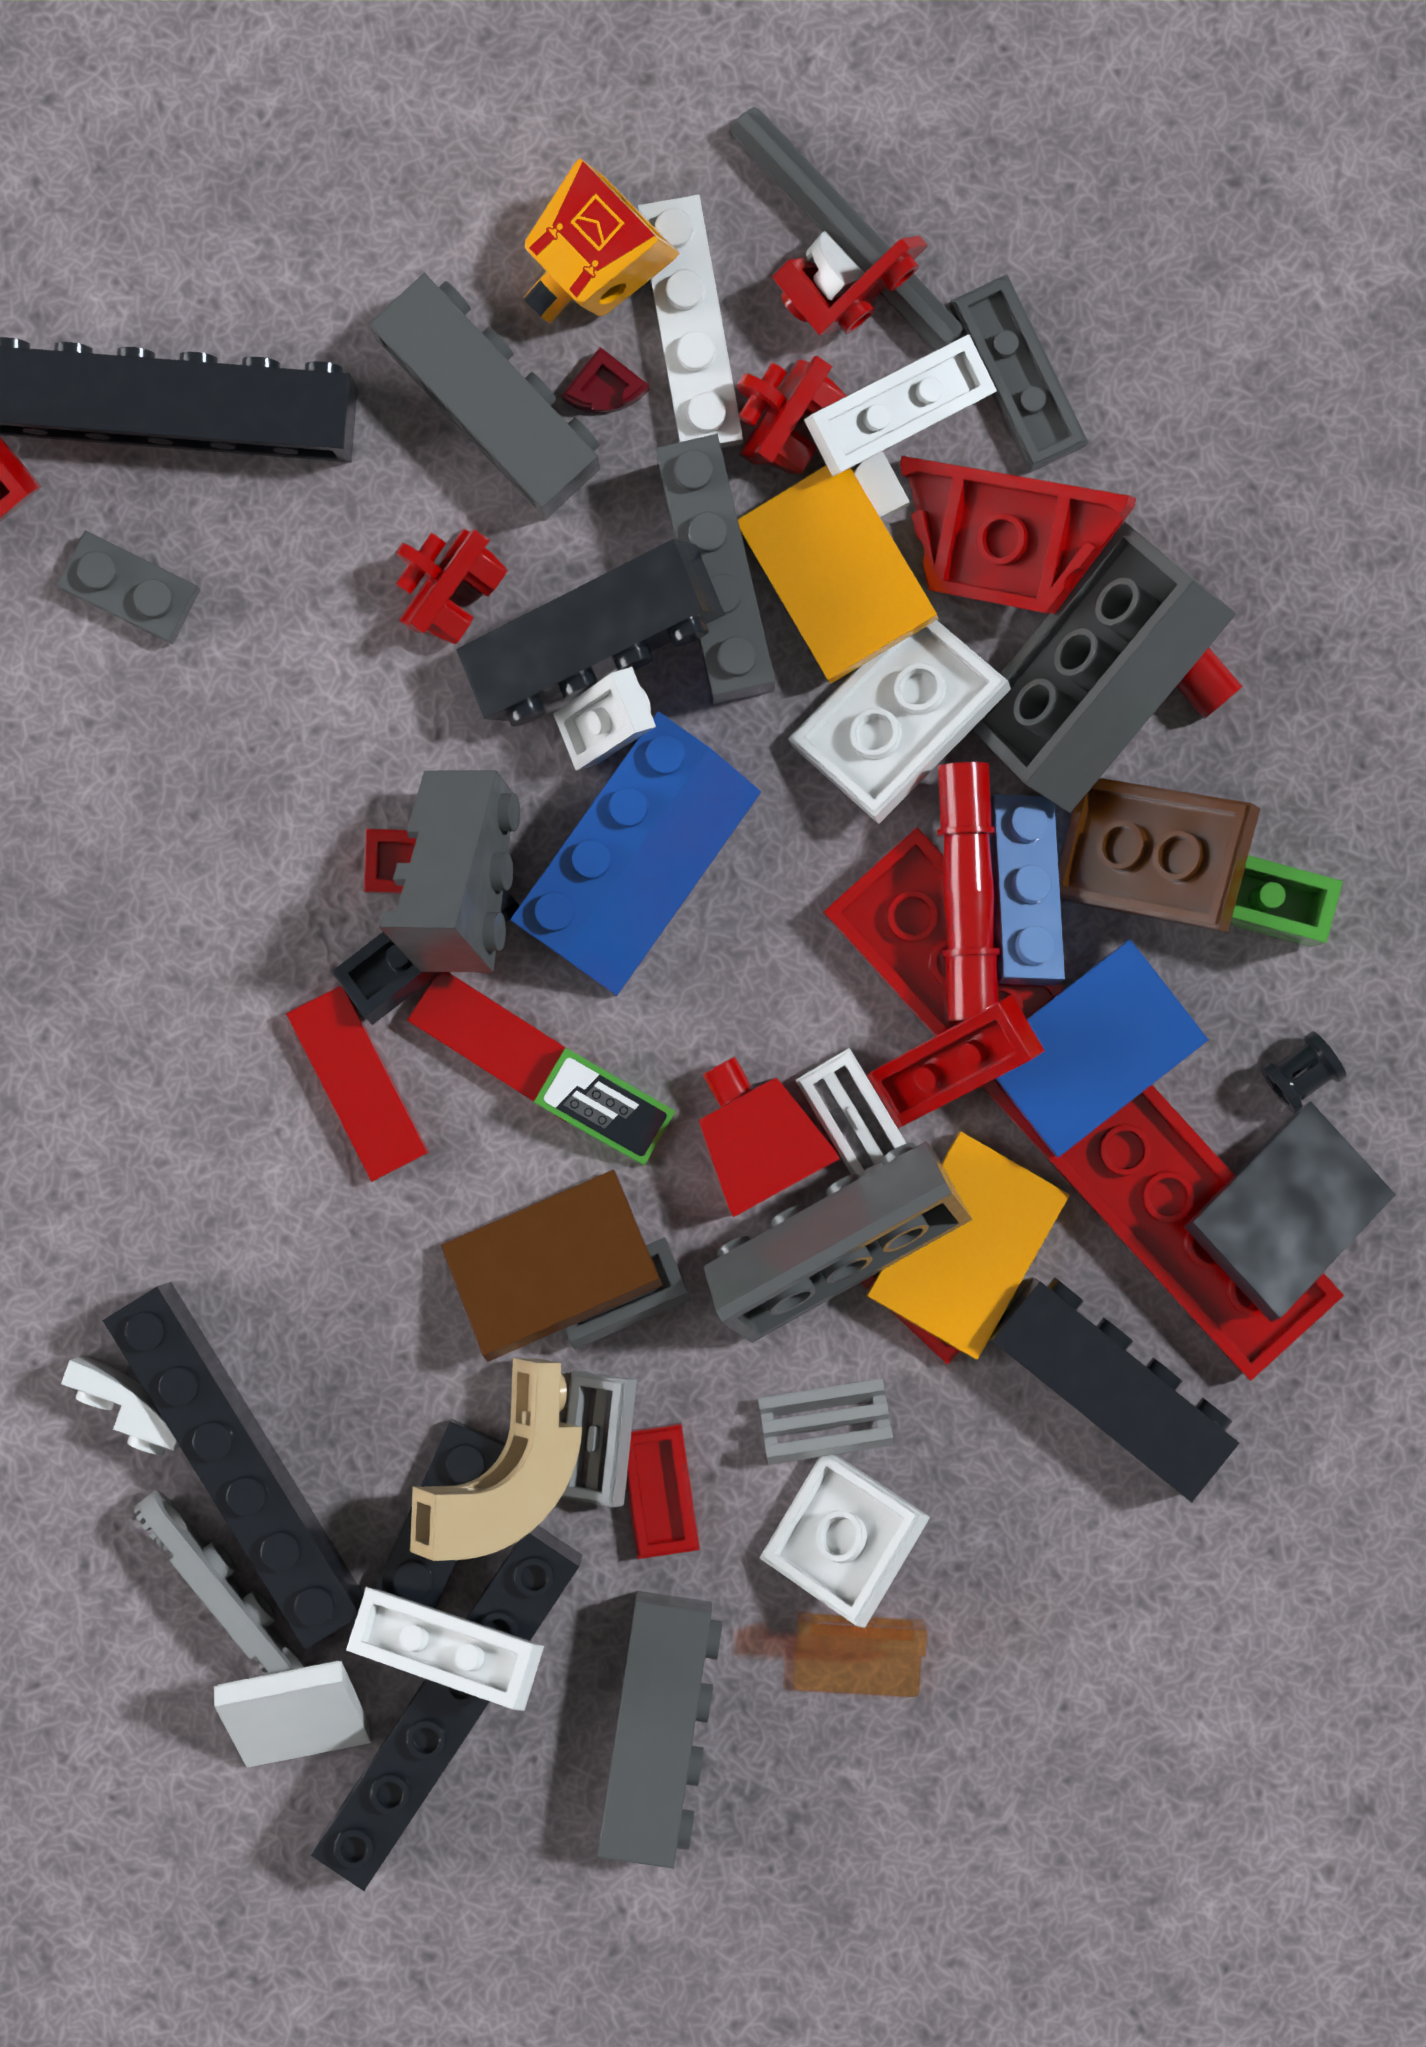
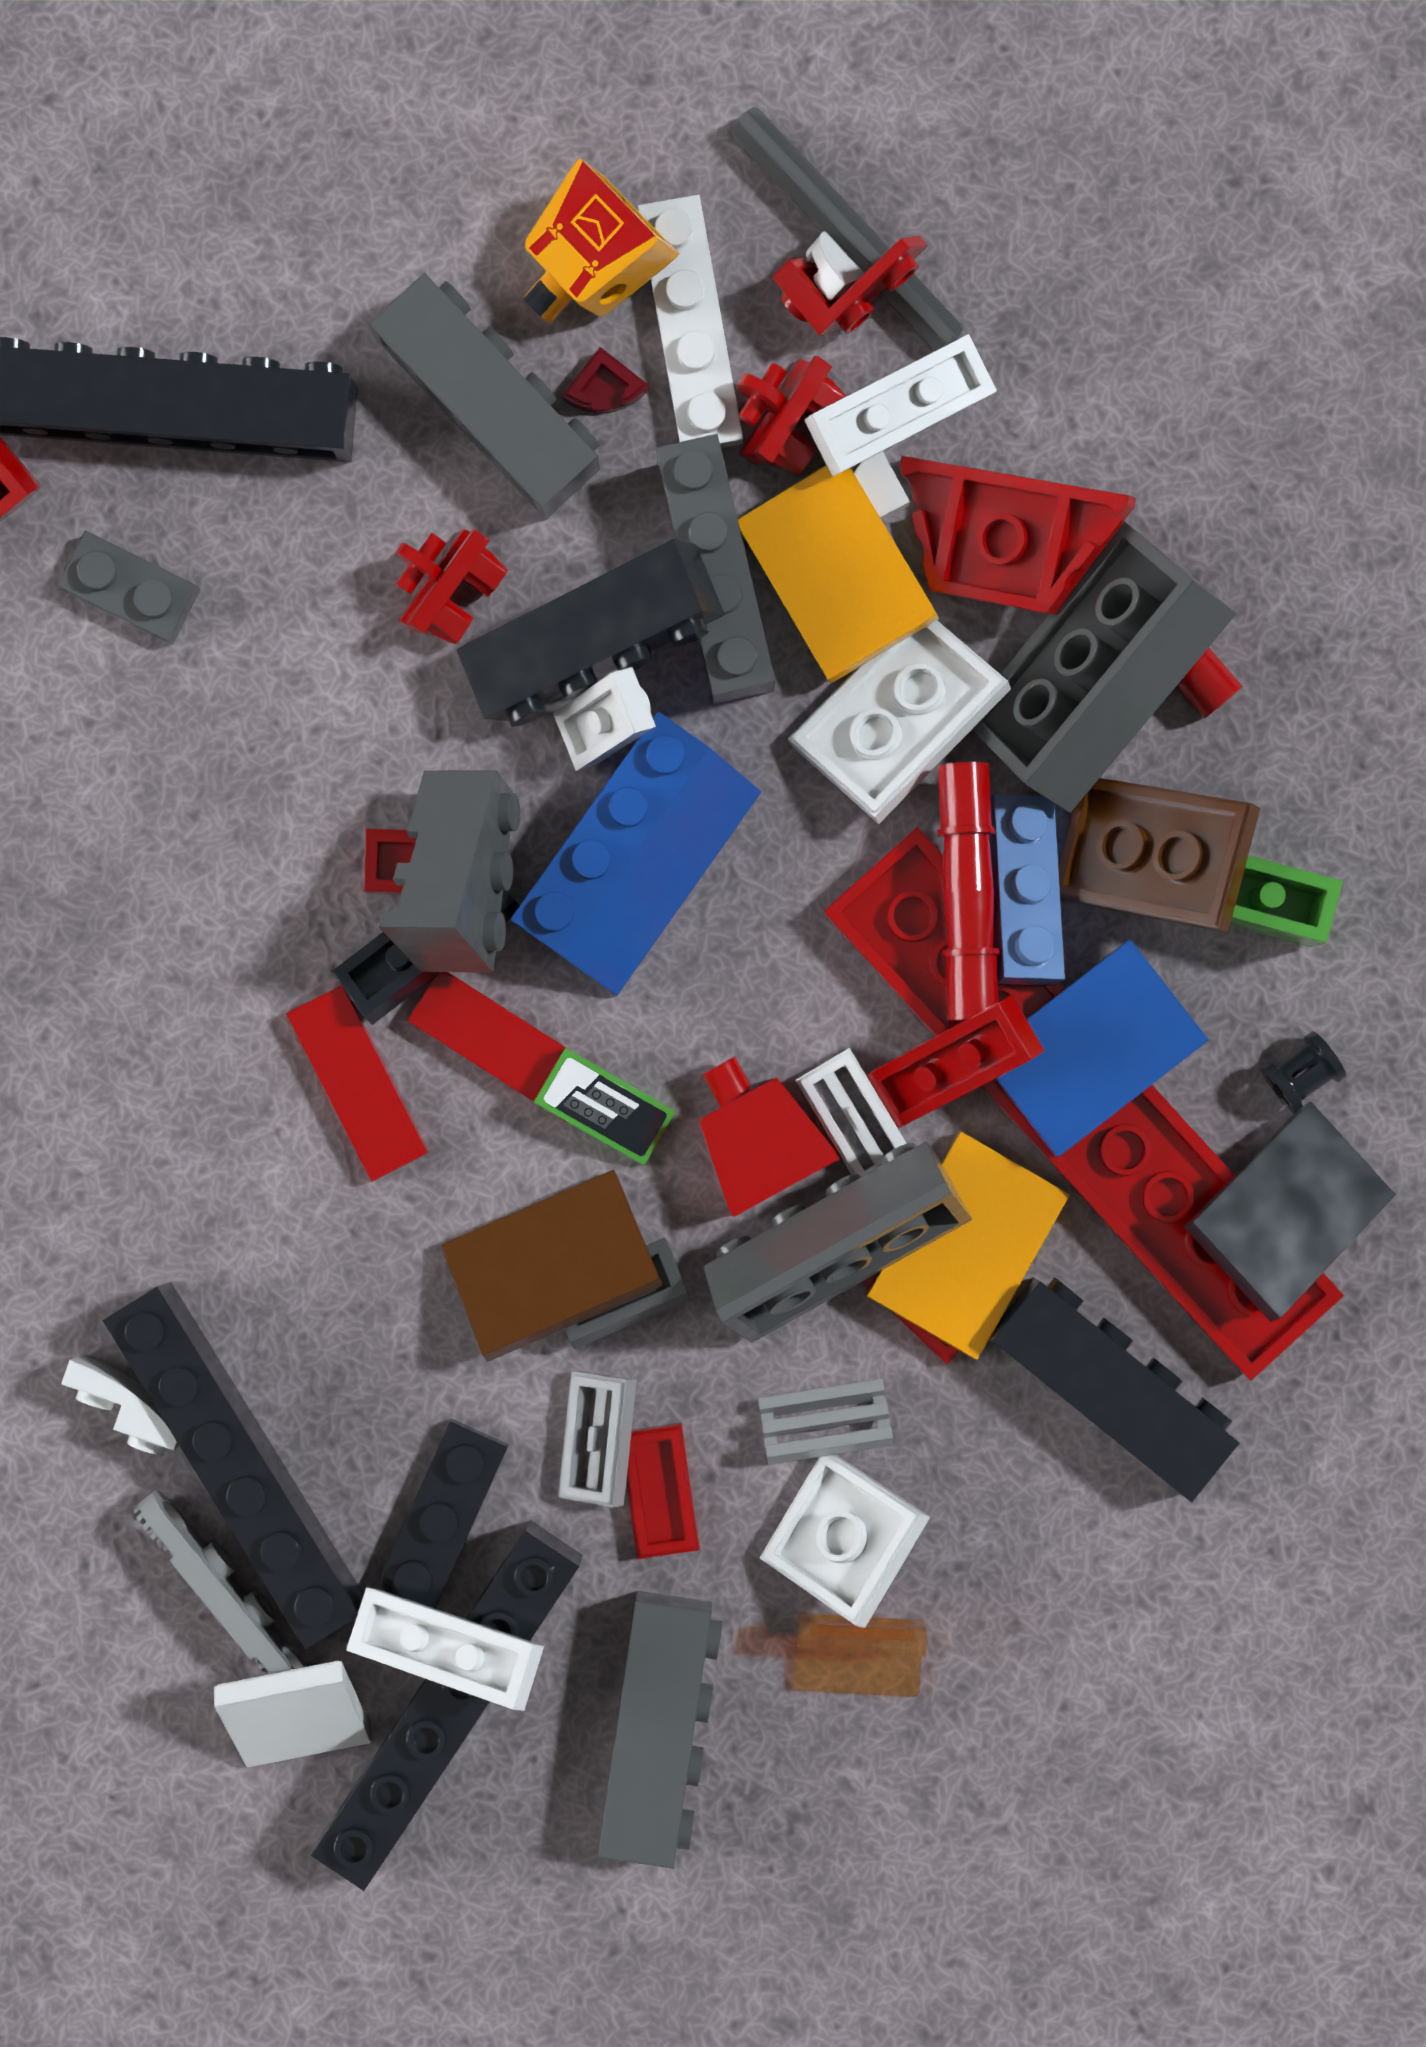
(518, 1487): tan arch -> none
(1021, 373): dark grey tile -> none

